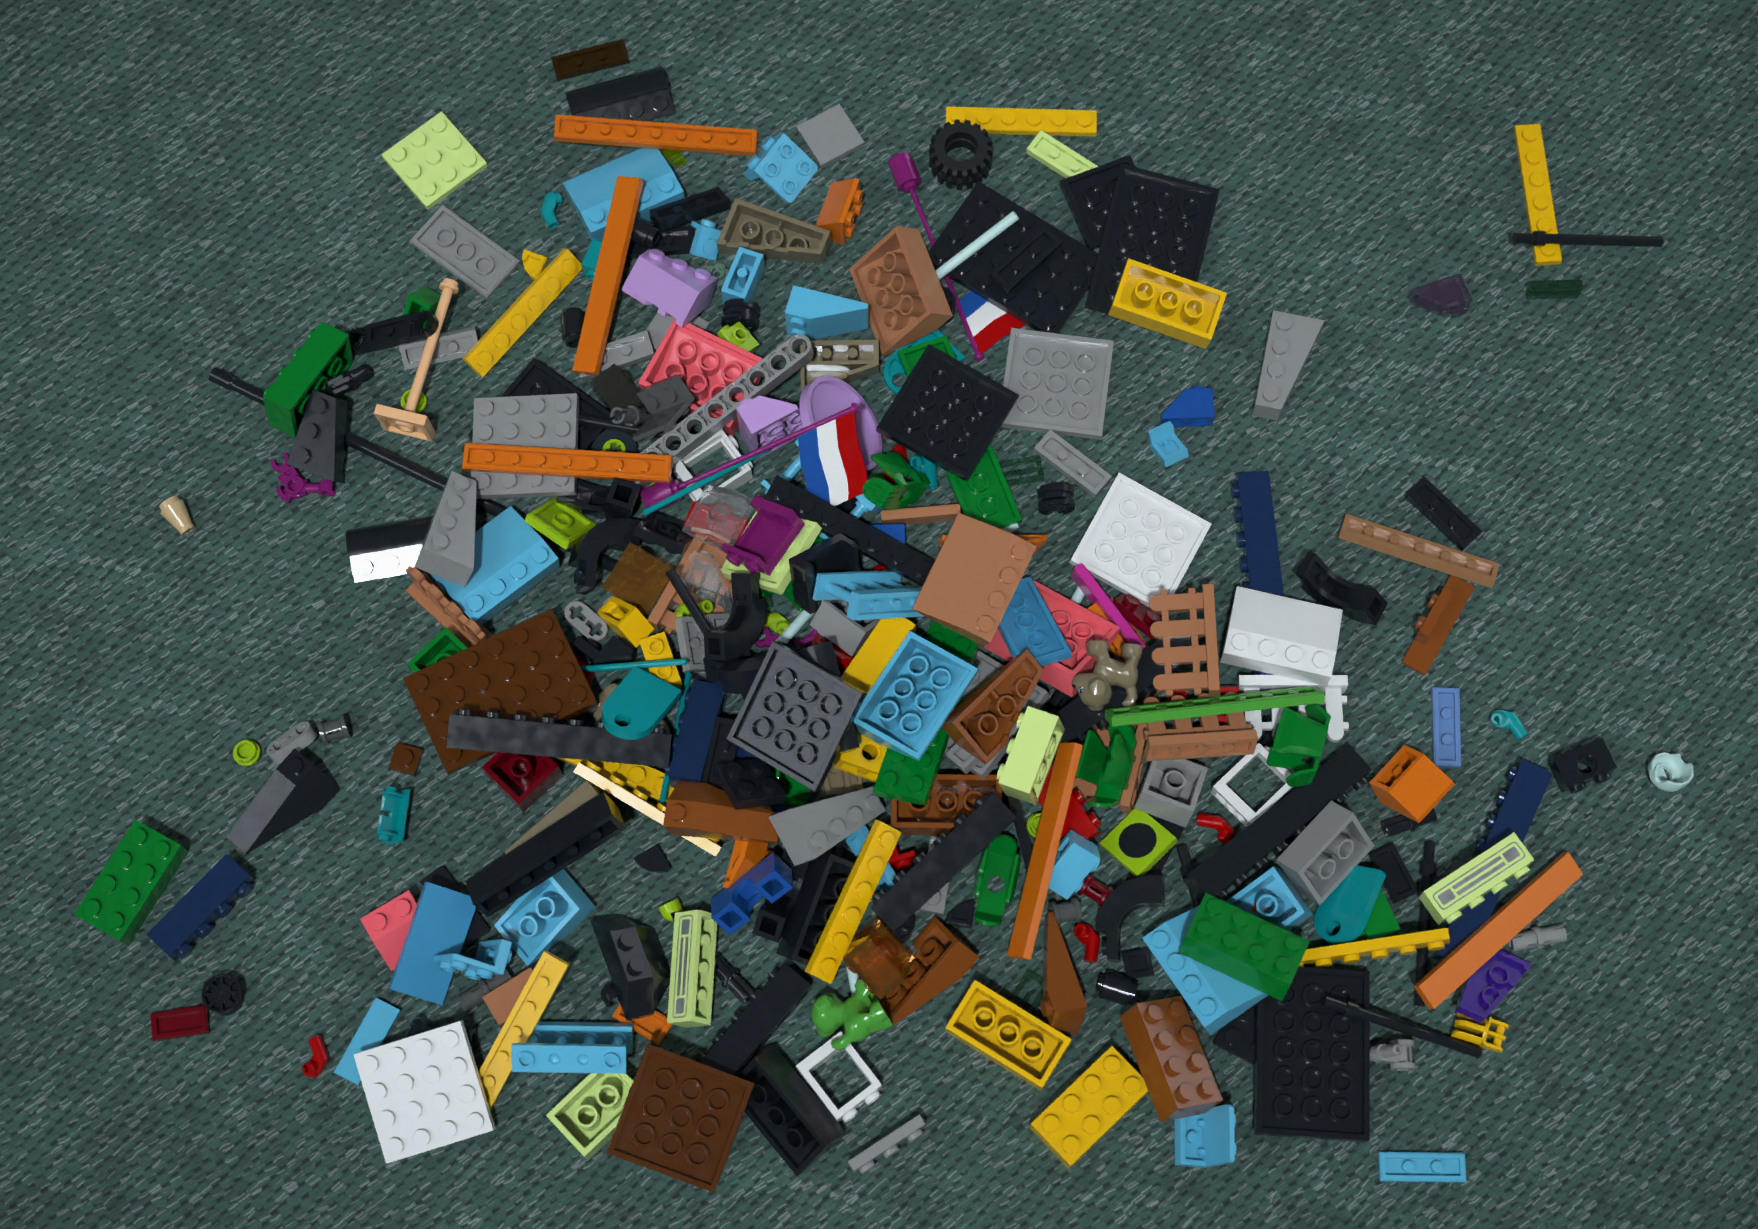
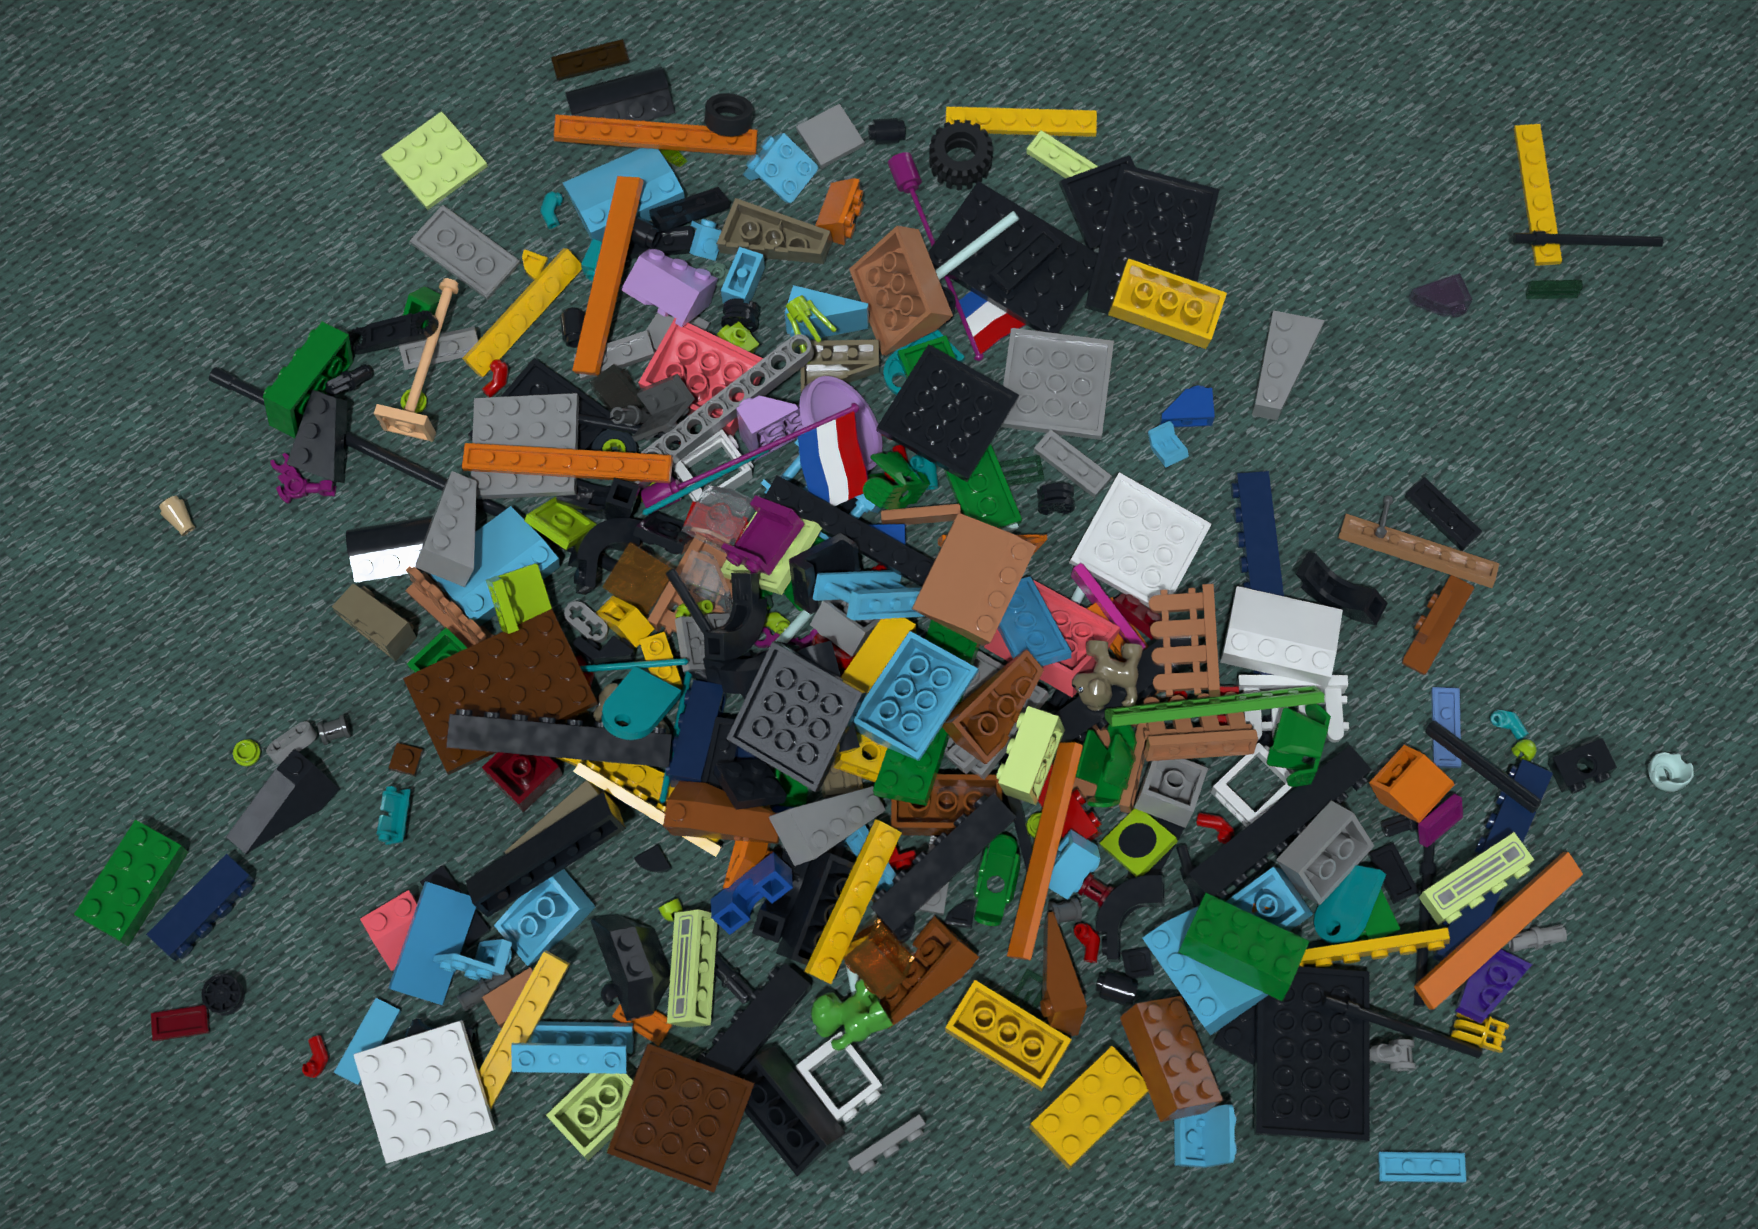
(375, 621): none -> dark tan wedge
(499, 380): none -> red arm
(518, 596): none -> lime bracket
(731, 104): none -> black tyre
(799, 310): none -> lime plant
(886, 131): none -> black brick
(1381, 531): none -> dark grey hinge
(1440, 820): none -> magenta tile
(1483, 766): none -> black axle
(1527, 747): none -> lime hinge

